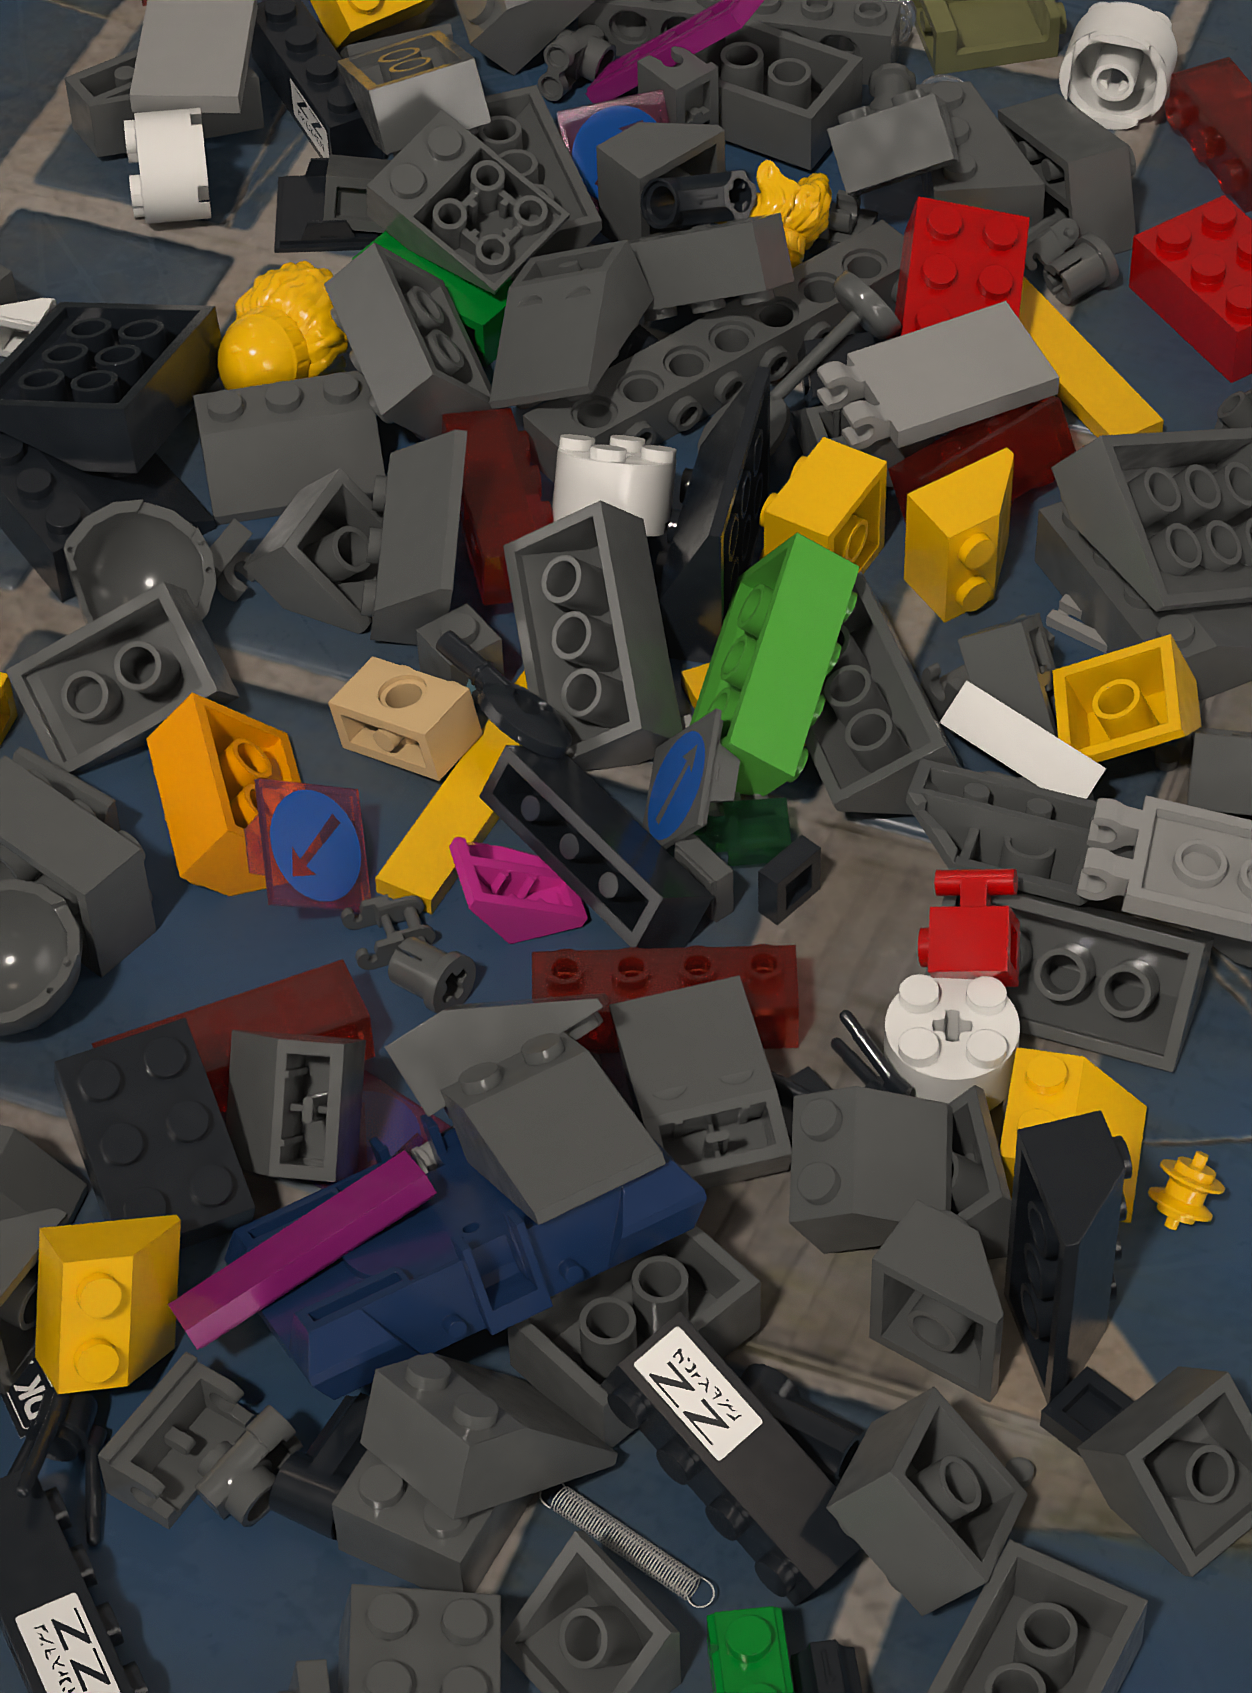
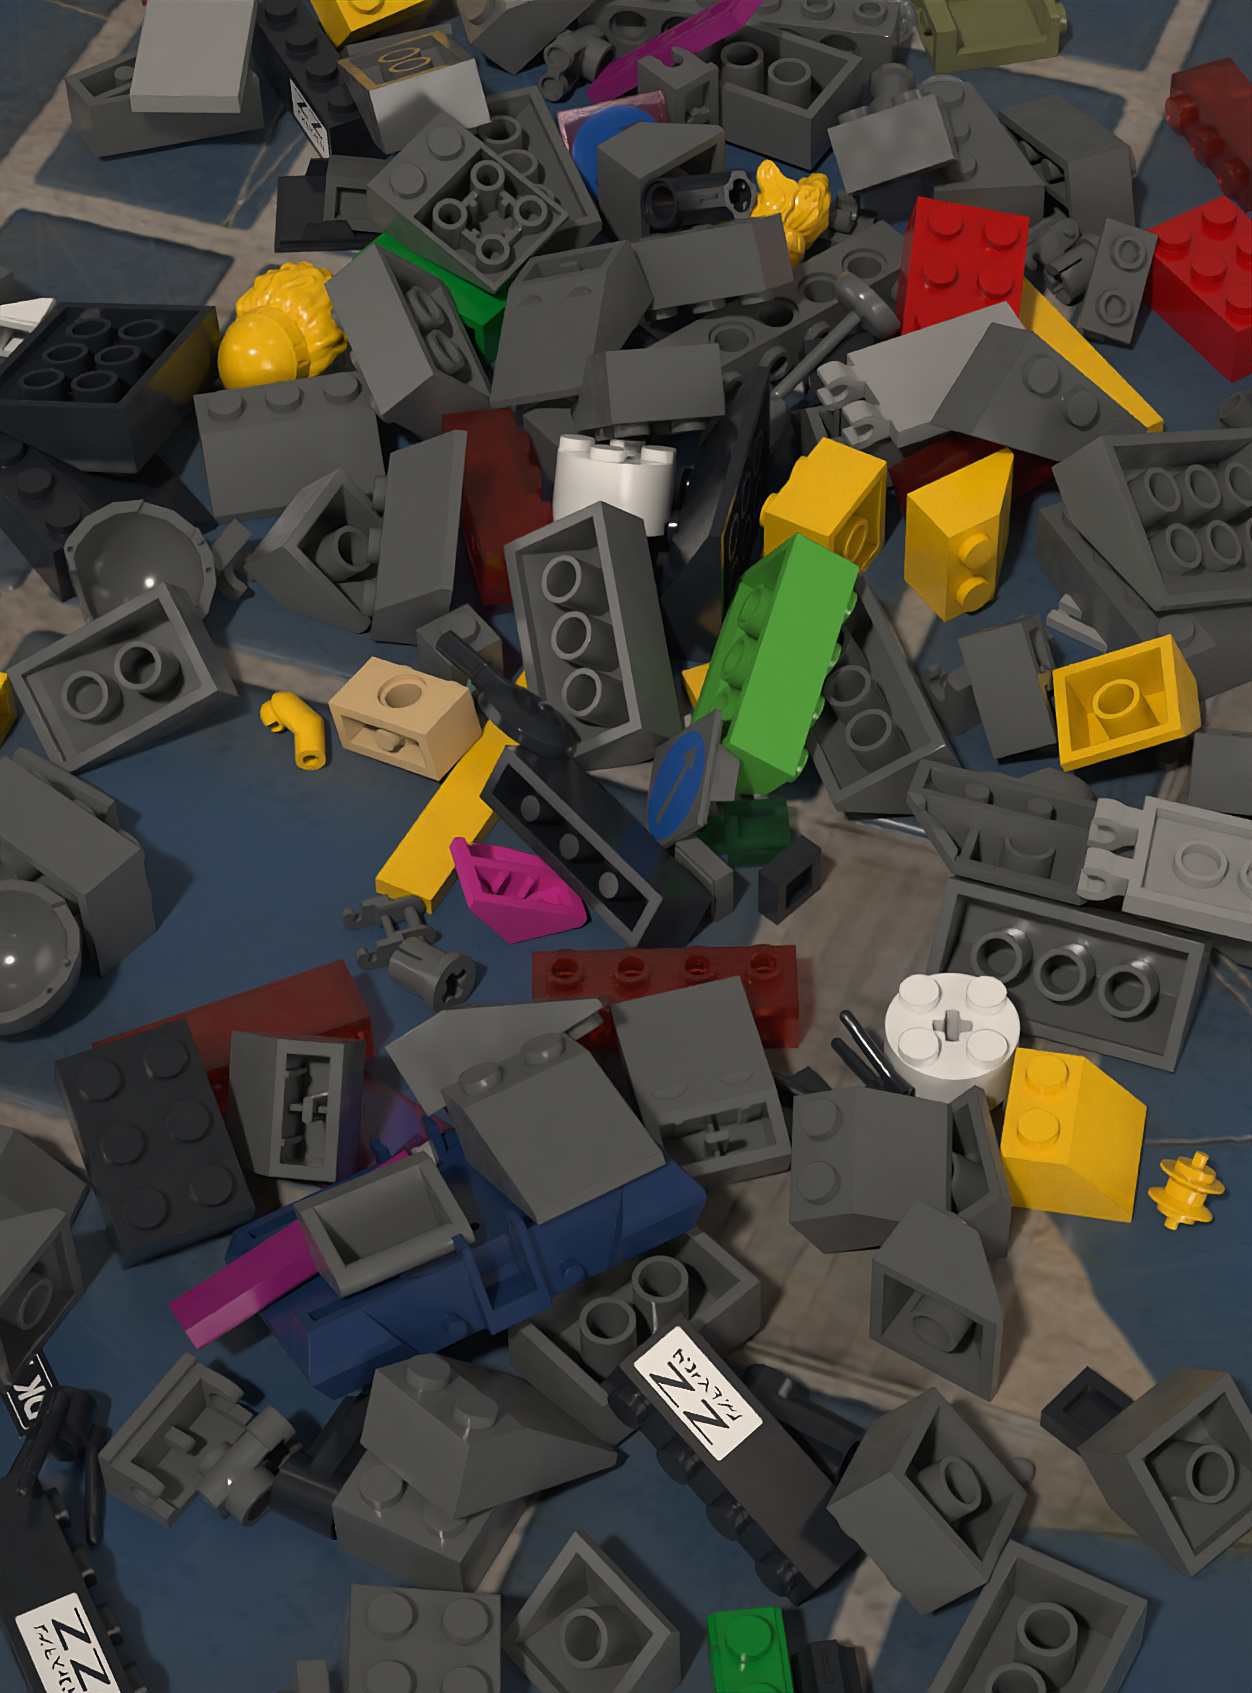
(106, 1300): yellow slope -> none
(170, 165): white brick -> none
(206, 784): light orange slope -> none
(308, 727): none -> yellow arm
(308, 845): piece -> none
(381, 1224): none -> dark grey tile
(631, 1539): white piece -> none
(652, 387): none -> dark grey slope
(974, 936): red brick -> none
(1020, 743): white sticker -> none
(1029, 398): none -> dark grey wedge
(1065, 1241): black slope -> none
(1116, 282): none -> dark grey hinge
(1119, 63): white brick -> none

